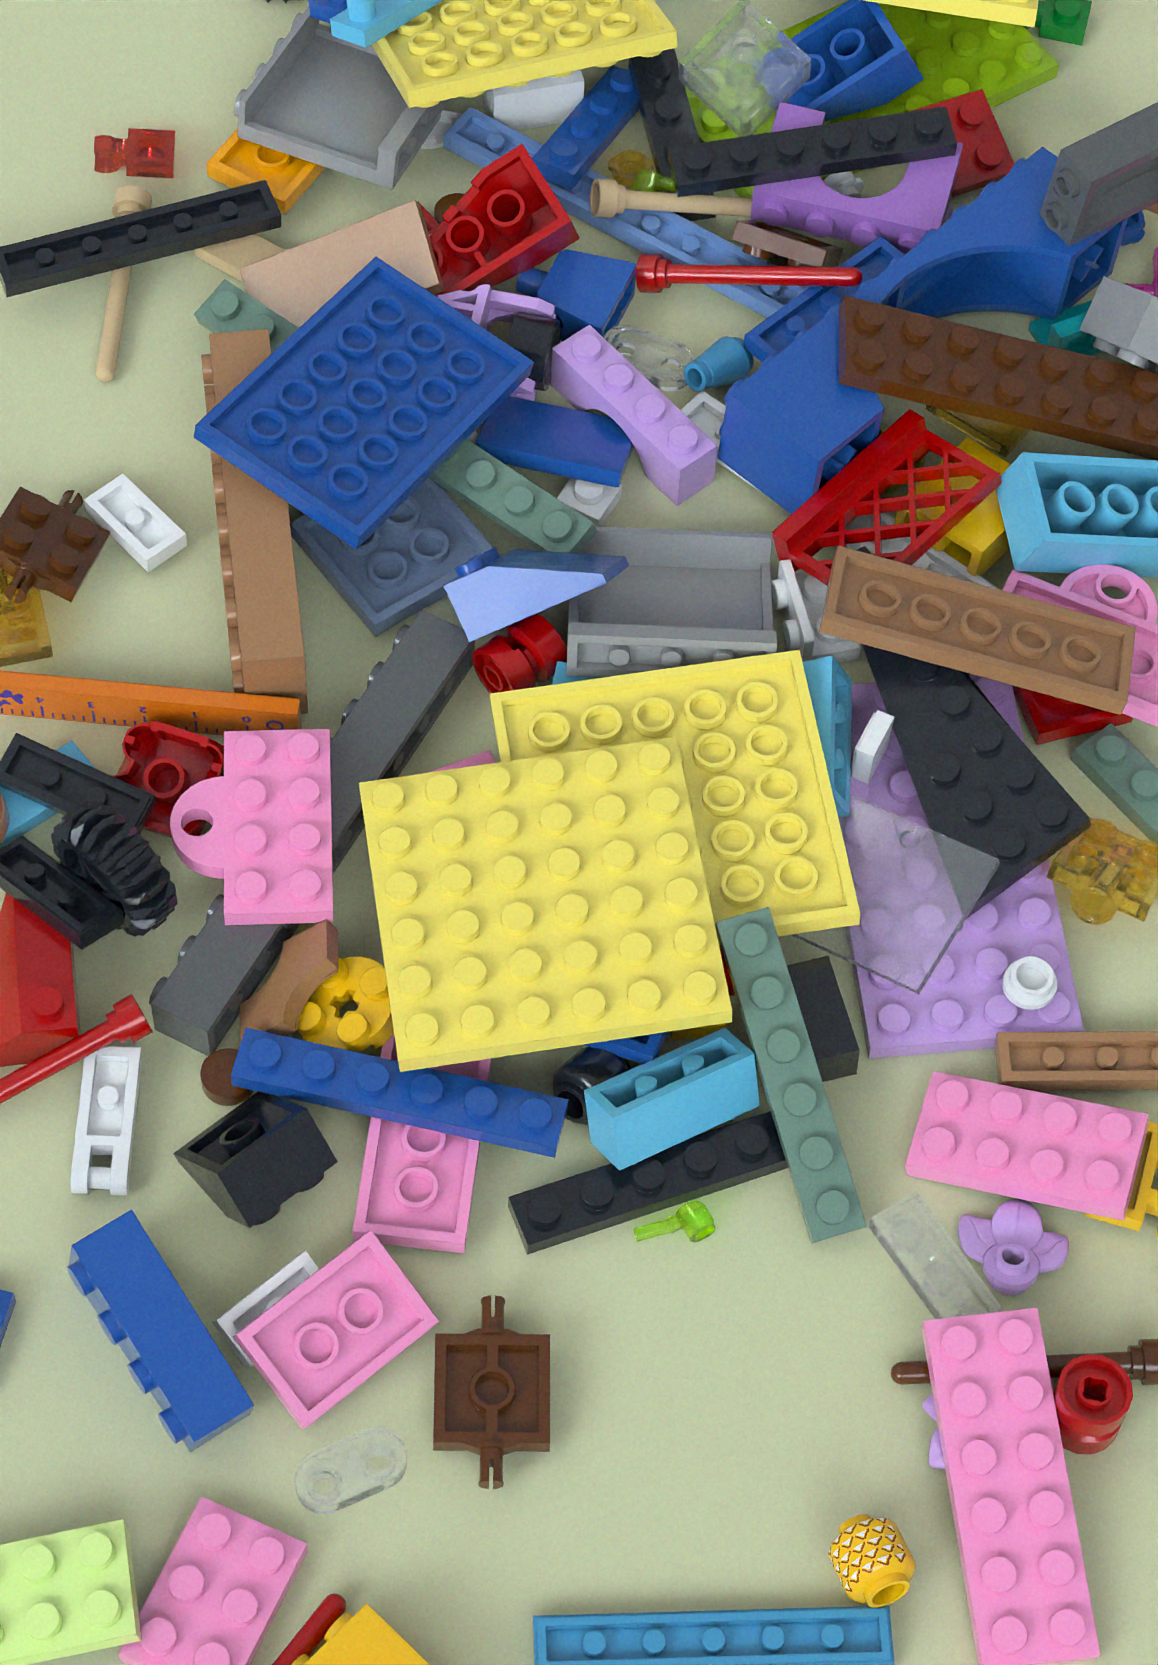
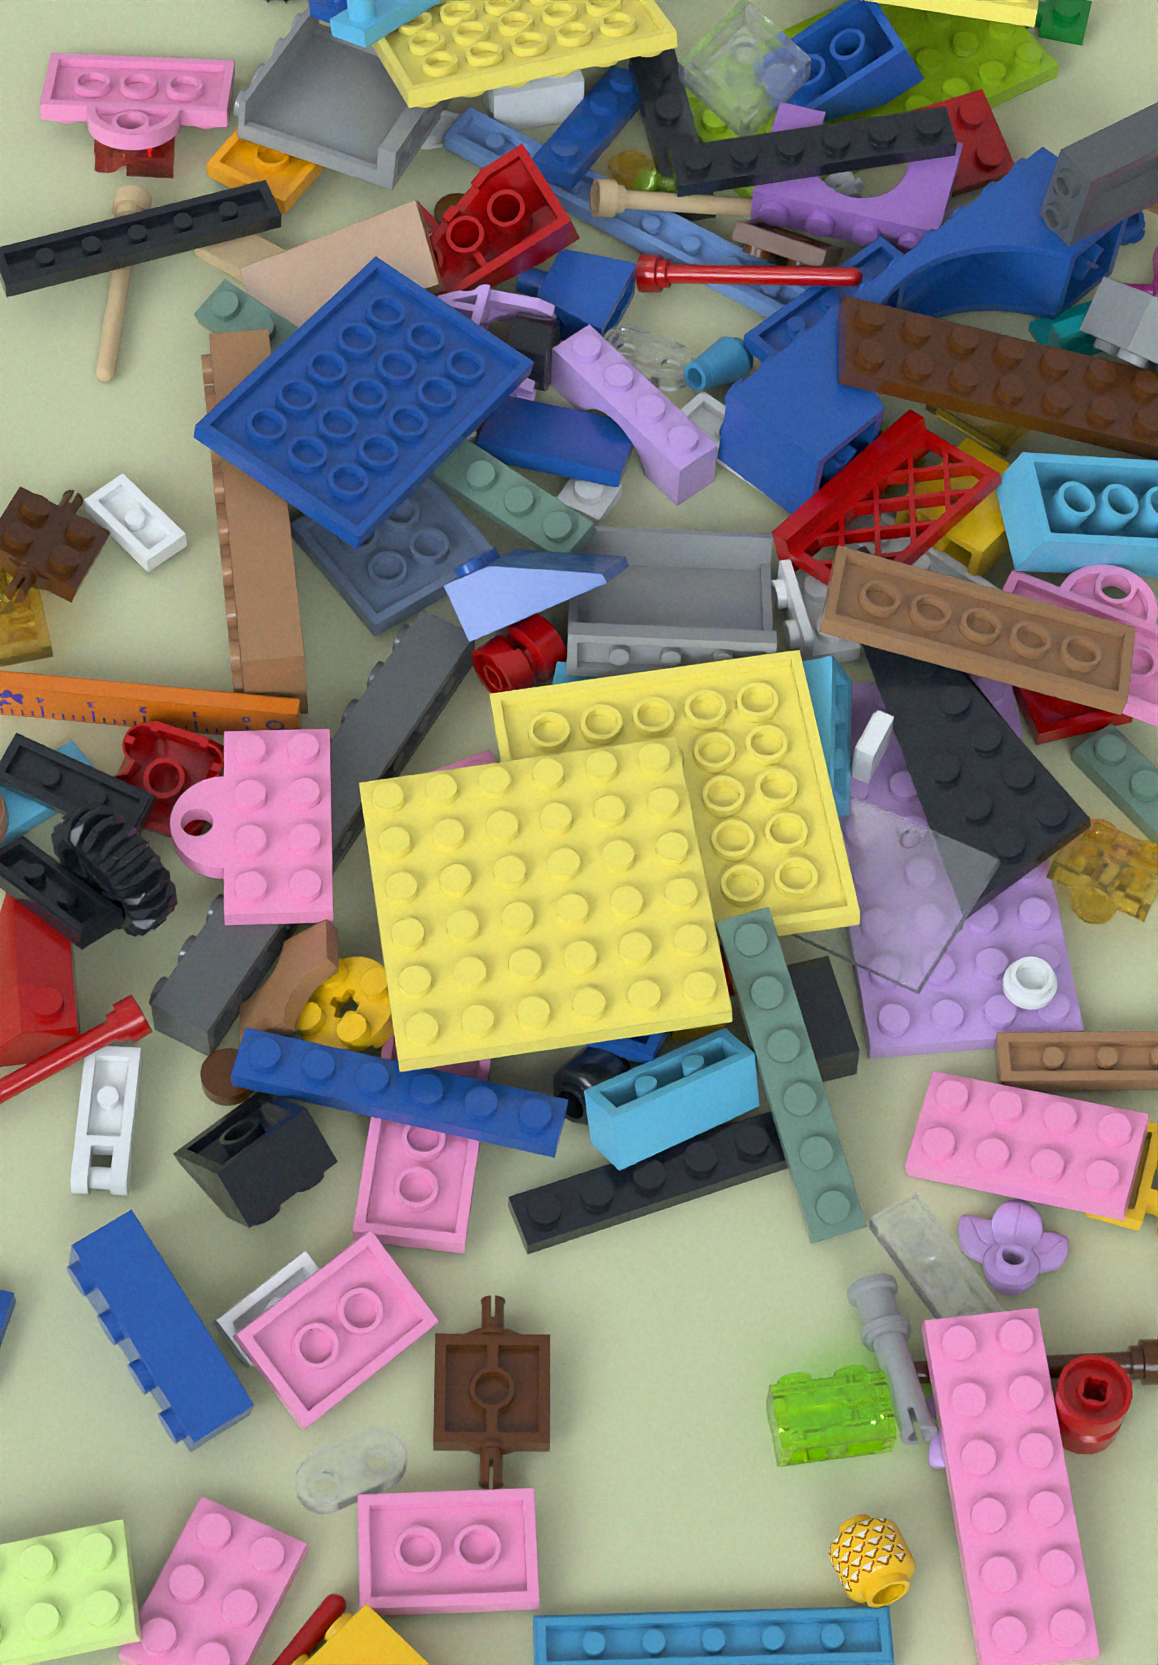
(137, 98): none -> bright pink plate
(448, 1551): none -> bright pink plate
(690, 1217): clear neon green hand -> none
(830, 1416): none -> clear neon green brick
(887, 1336): none -> light grey pin

